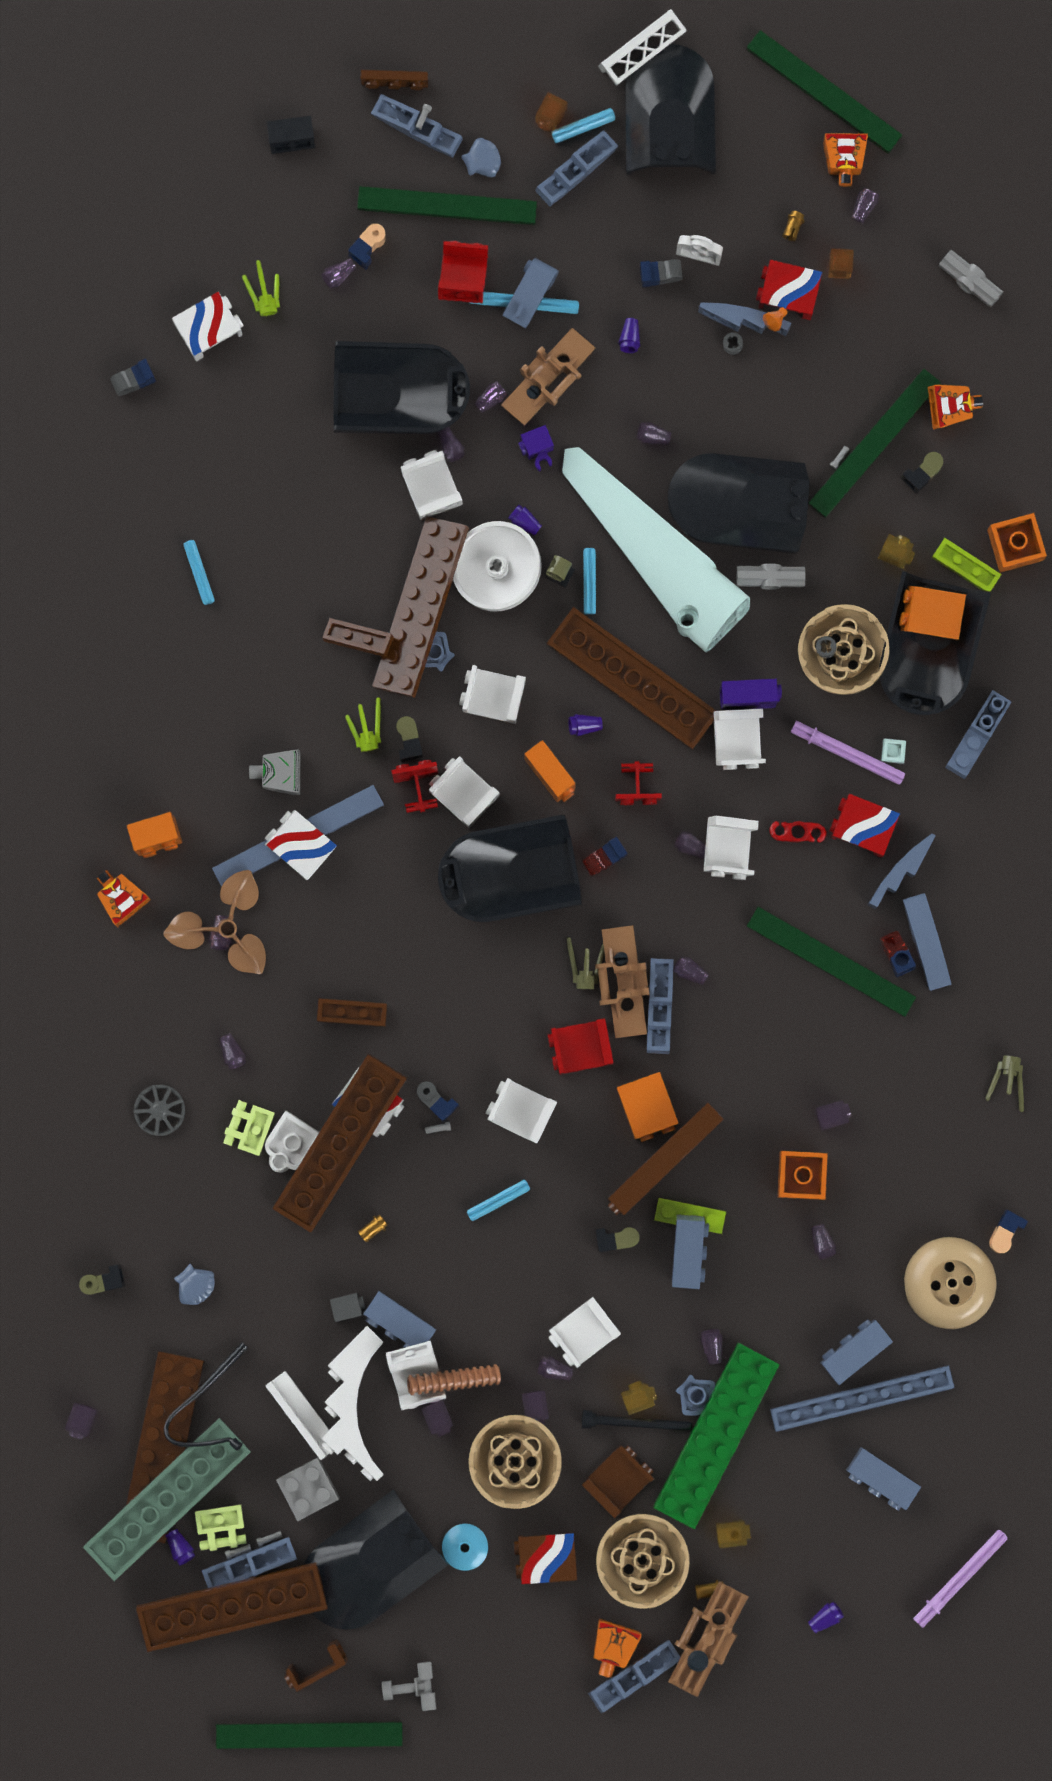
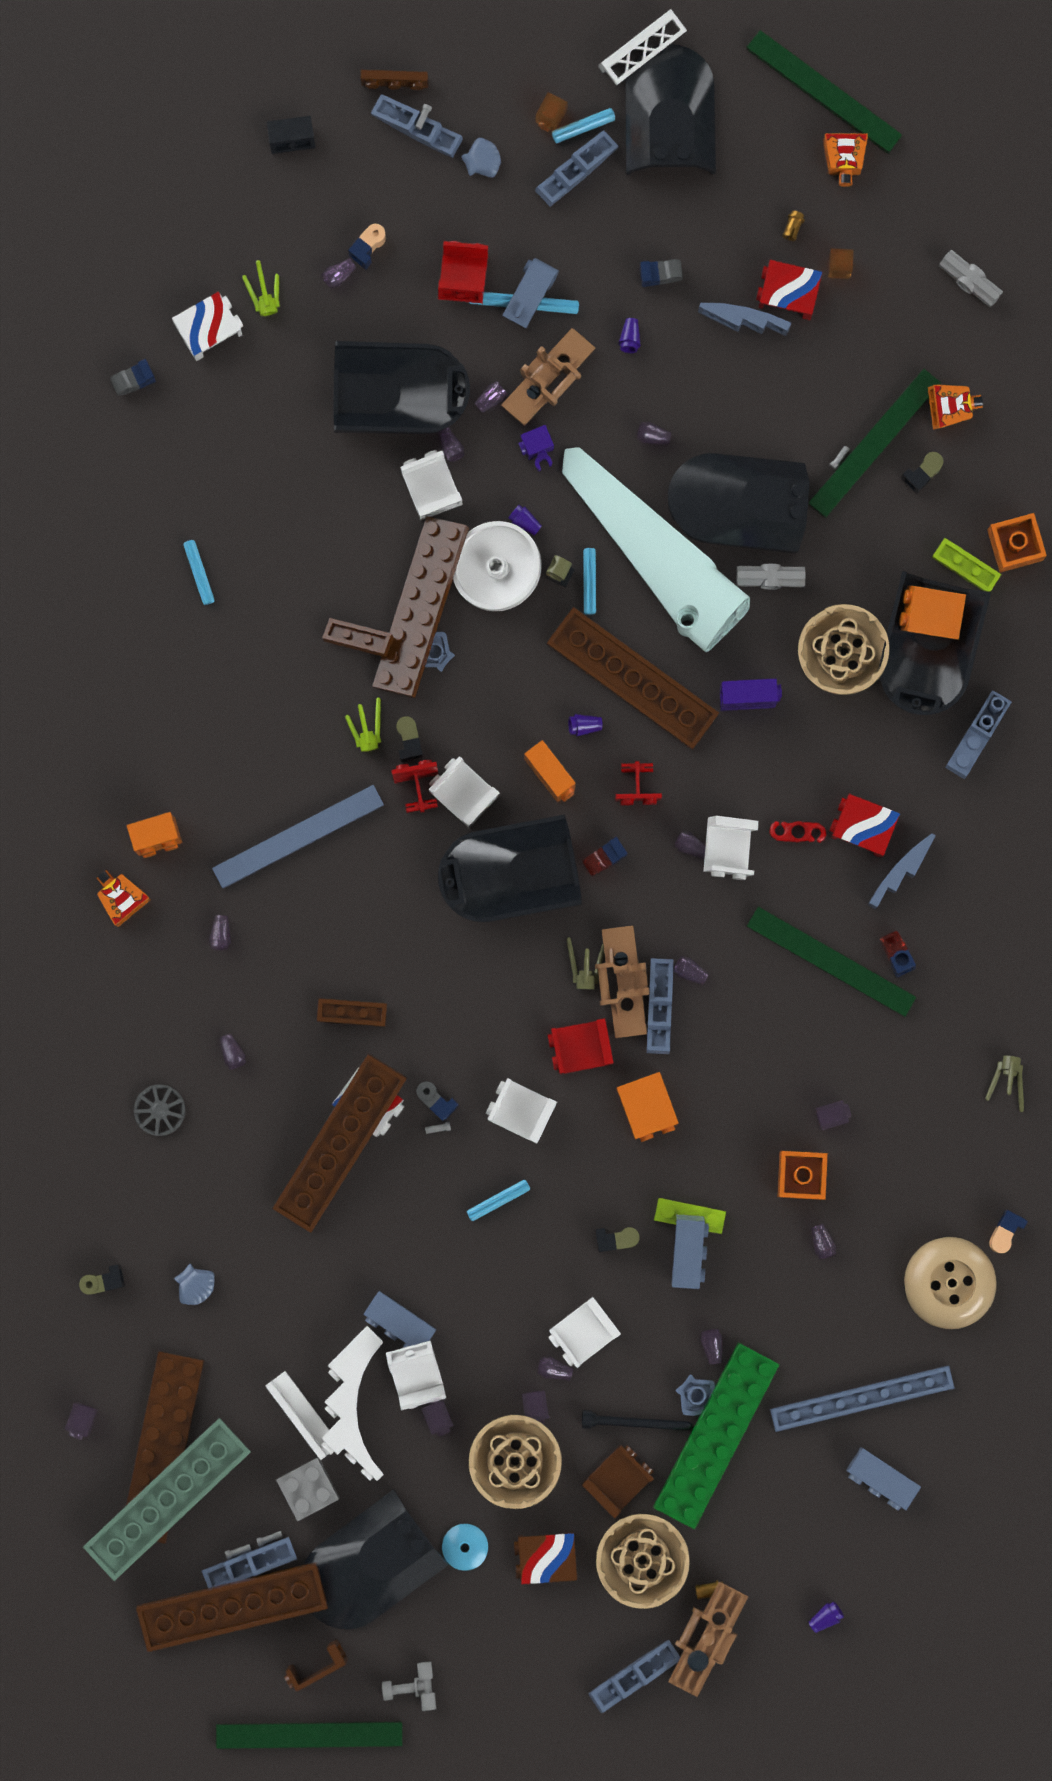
(179, 1547): dark purple cone -> none
(218, 1520): yellowish green plate -> none
(234, 1443): black piece -> none
(248, 953): medium nougat plant -> none
(255, 1131): yellowish green plate -> none
(279, 772): light grey torso -> none
(289, 1142): white plate -> none
(299, 844): panel -> none
(347, 1307): dark grey brick -> none
(373, 1228): pearl gold pin -> none
(447, 205): dark green tile -> none
(454, 1379): nougat piece -> none
(492, 695): white panel -> none
(614, 1646): orange torso -> none
(638, 1397): clear yellow brick -> none
(664, 1160): reddish brown brick -> none
(700, 249): white plate -> none
(732, 1533): clear yellow brick -> none
(734, 351): dark grey bush -> none
(738, 738): white panel -> none
(774, 319): orange rock -> none
(819, 648): dark grey bush -> none
(847, 752): lavender axle -> none
(855, 1351): sand blue brick -> none
(864, 204): clear purple cone -> none
(893, 751): light aqua tile -> none
(897, 551): clear yellow brick -> none
(927, 941): sand blue slope -> none
(960, 1578): lavender axle -> none

